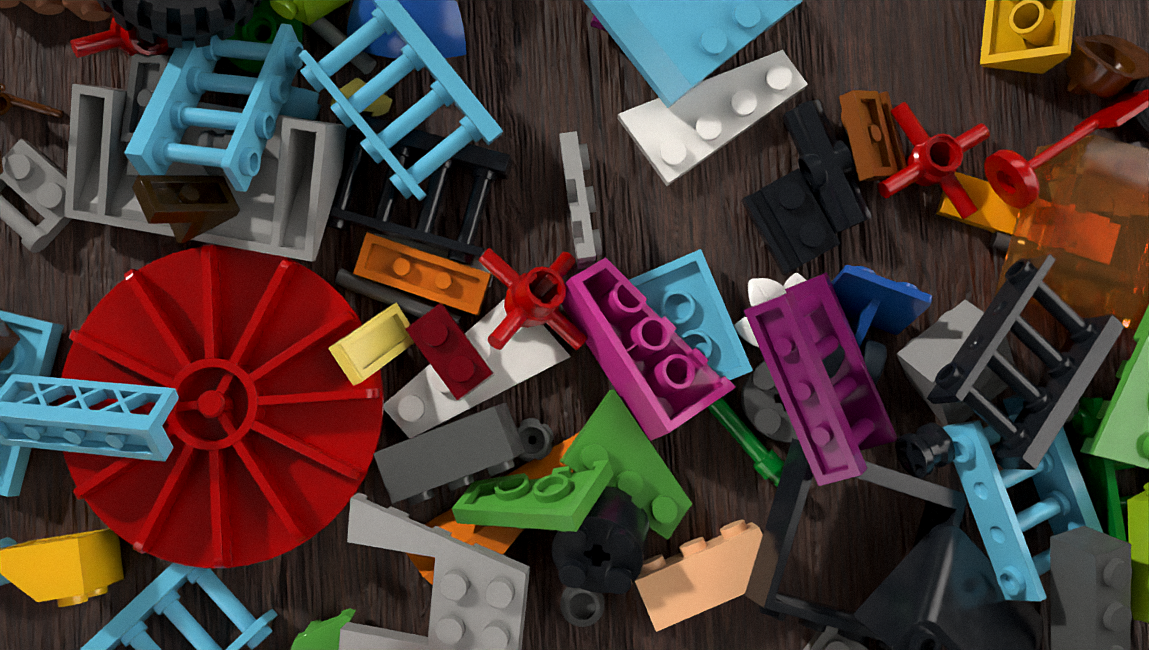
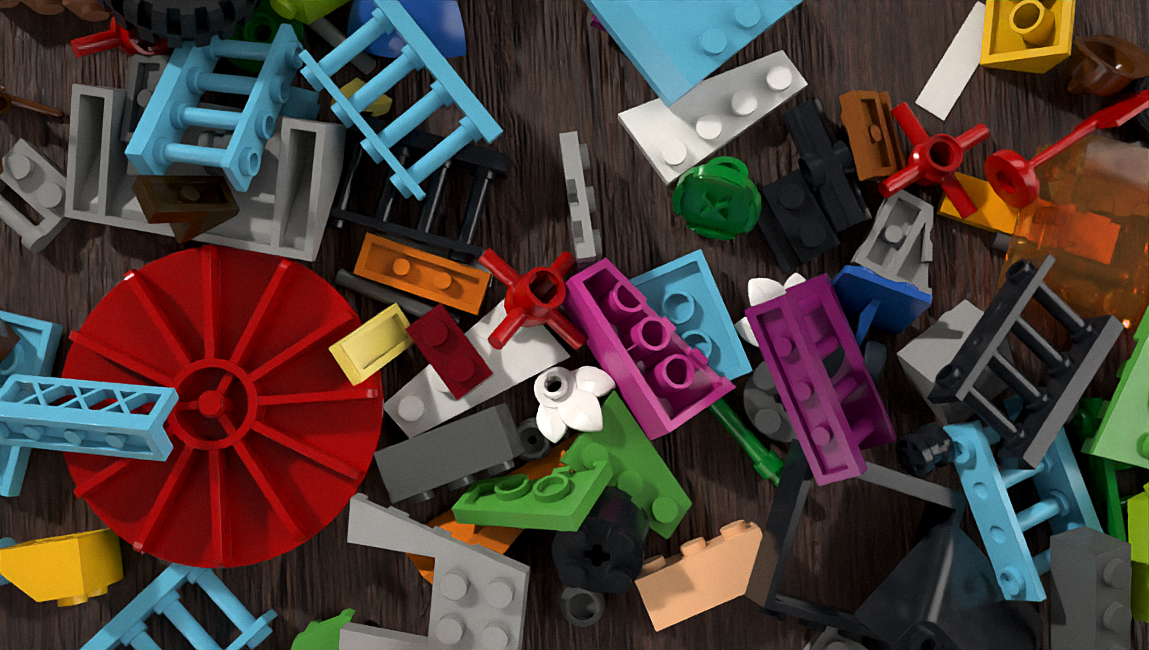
(574, 403): none -> white plate
(718, 199): none -> green tile
(899, 241): none -> light grey wing
(955, 66): none -> white sticker

